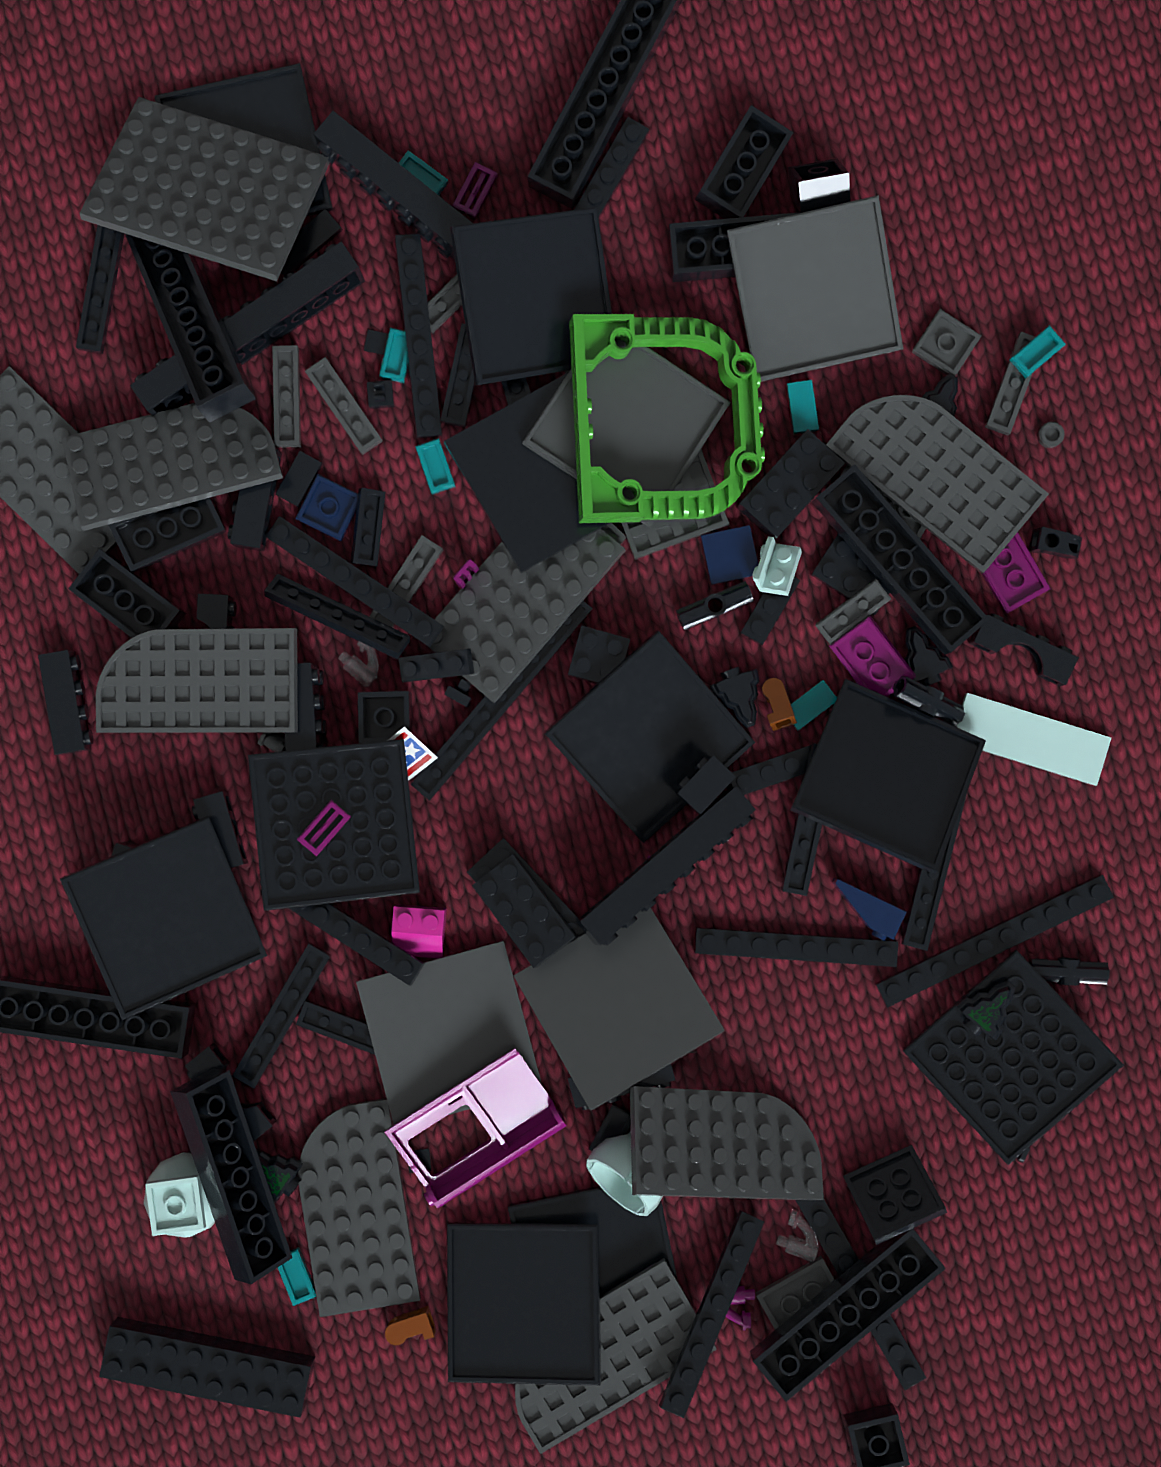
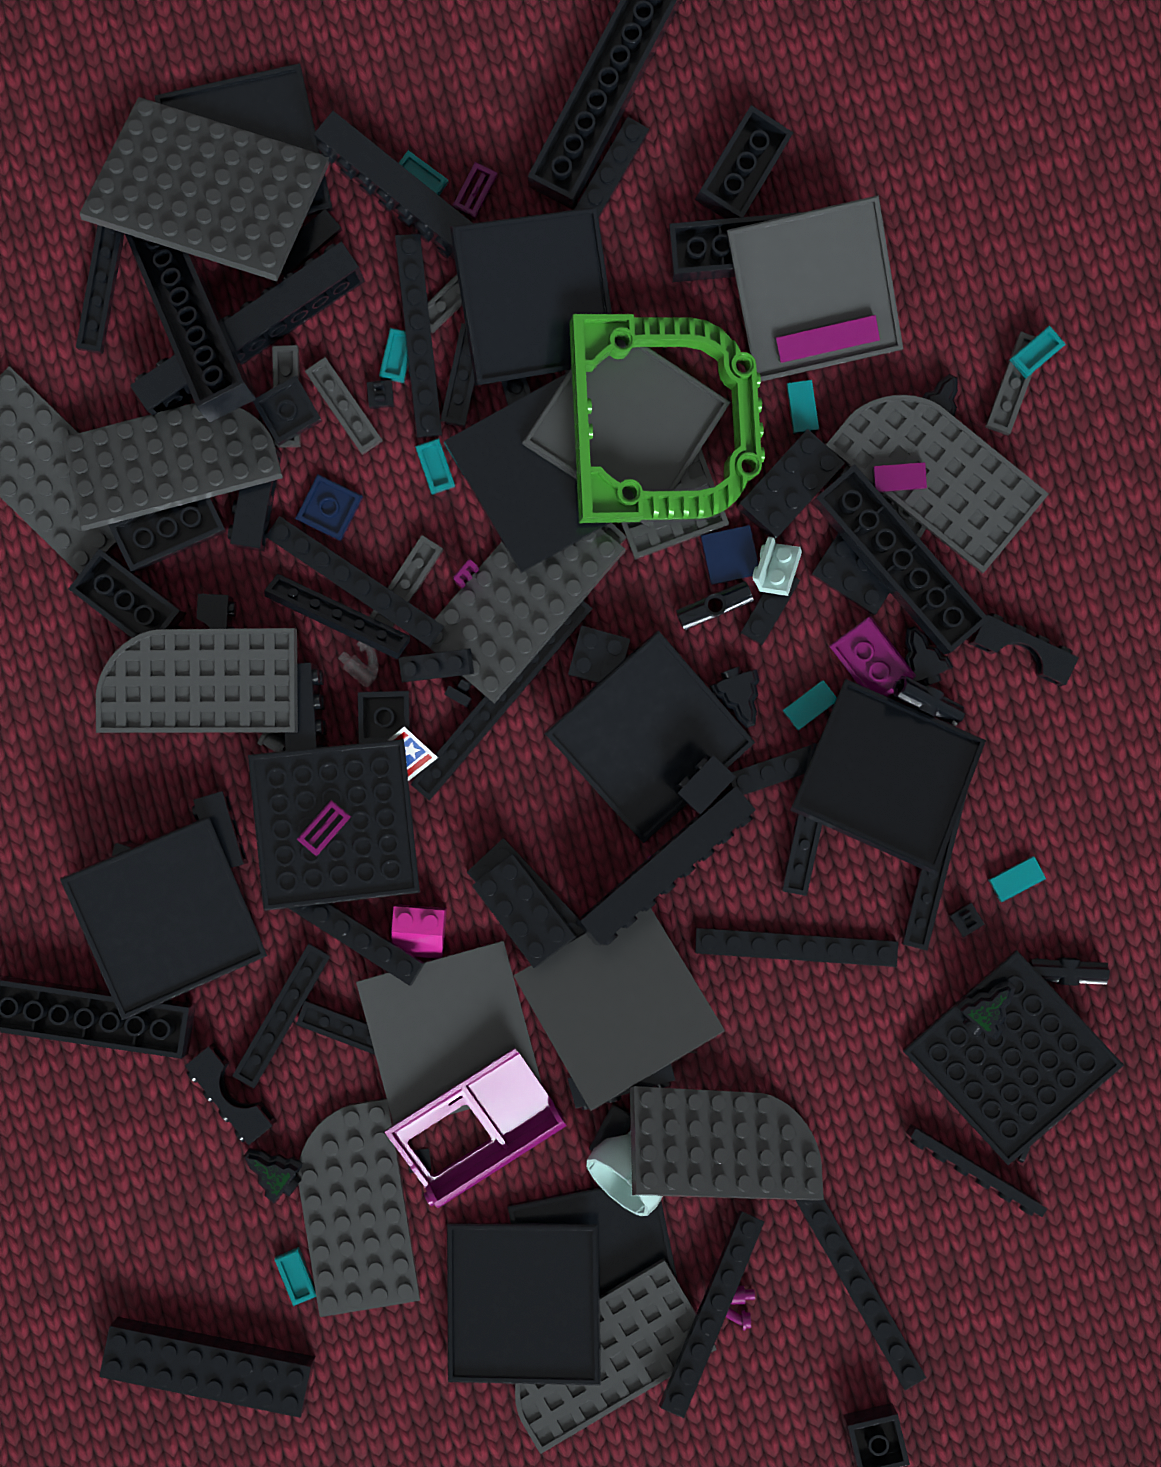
(65, 702): black brick -> none
(177, 1198): light aqua plate -> none
(231, 1175): black brick -> none
(287, 410): none -> black plate
(299, 479): black tile -> none
(367, 527): black plate -> none
(376, 342): black sticker -> none
(409, 1325): dark orange leg -> none
(782, 711): dark orange leg -> none
(794, 1291): dark grey plate -> none
(796, 1246): clear plant -> none
(819, 184): black brick -> none
(827, 338): none -> magenta tile
(845, 1312): black brick -> none
(853, 611): dark grey tile -> none
(875, 913): dark blue slope -> none
(894, 1194): black plate -> none
(900, 477): none -> magenta tile
(946, 343): dark grey tile -> none
(966, 919): none -> black tile
(984, 1177): none -> black plate
(994, 940): black plate -> none
(1015, 576): magenta tile -> none
(1017, 879): none -> teal tile
(1035, 739): light aqua tile -> none
(1050, 434): dark grey tile -> none
(1055, 543): black leg -> none

